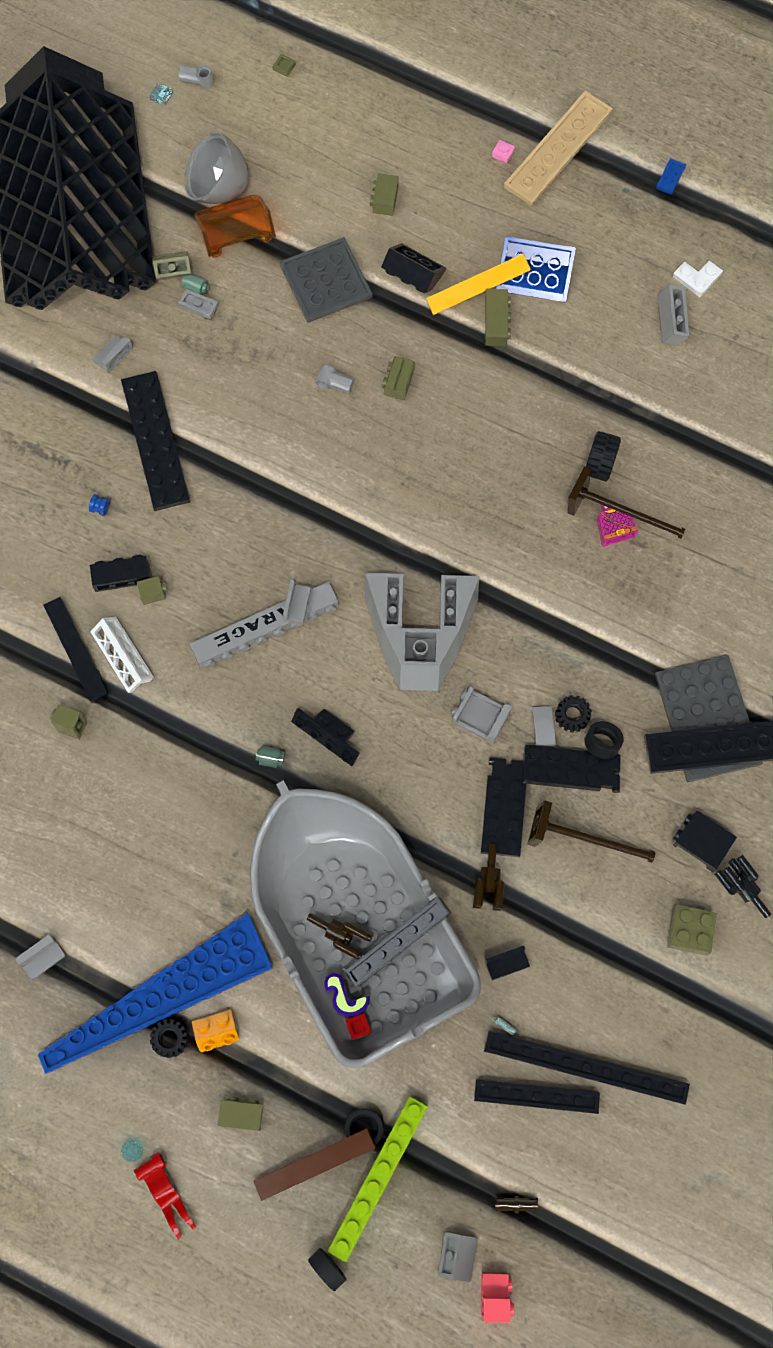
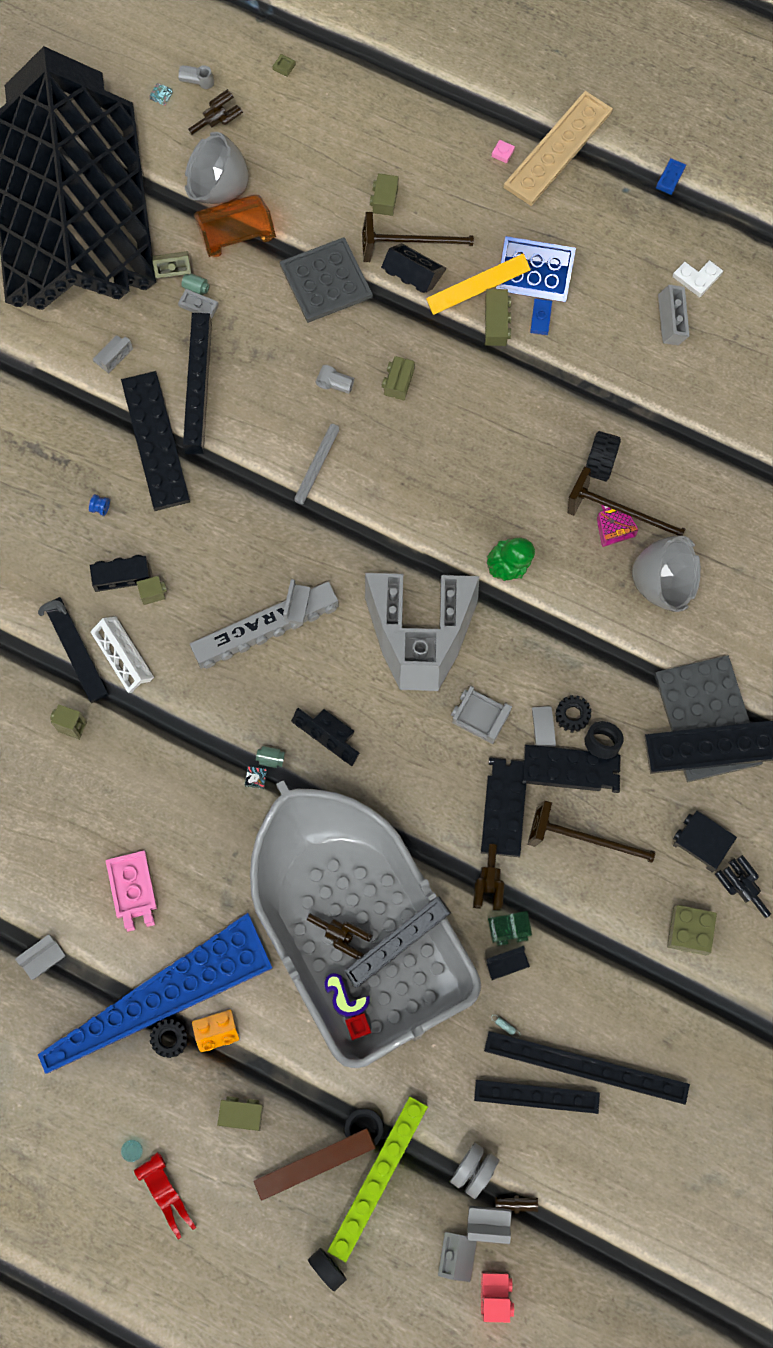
(52, 605): none -> dark grey piece
(132, 888): none -> bright pink tile
(197, 383): none -> black brick
(217, 113): none -> dark brown plant
(255, 777): none -> tile
(316, 464): none -> light grey axle
(369, 238): none -> dark brown tile
(476, 1171): none -> light grey wheel
(489, 1224): none -> light grey panel
(509, 928): none -> clear green brick
(510, 558): none -> green hair
(541, 316): none -> blue plate
(668, 573): none -> light grey piece

